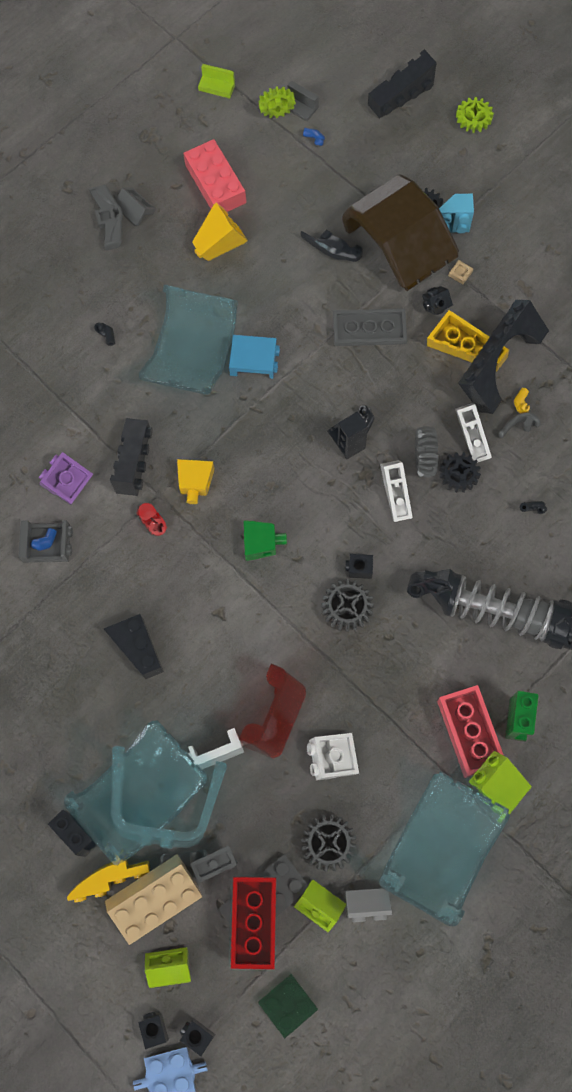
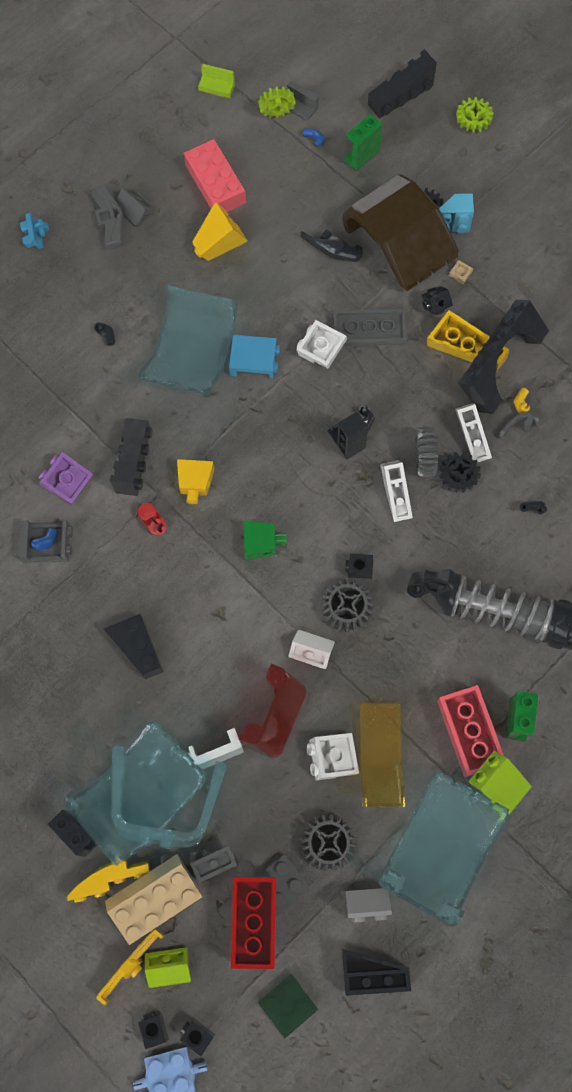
(35, 229): none -> dark azure hips
(130, 967): none -> yellow plate
(311, 649): none -> white panel
(320, 906): lime panel -> none
(321, 344): none -> white plate
(366, 141): none -> green panel
(373, 975): none -> black wedge
(381, 755): none -> clear yellow windscreen

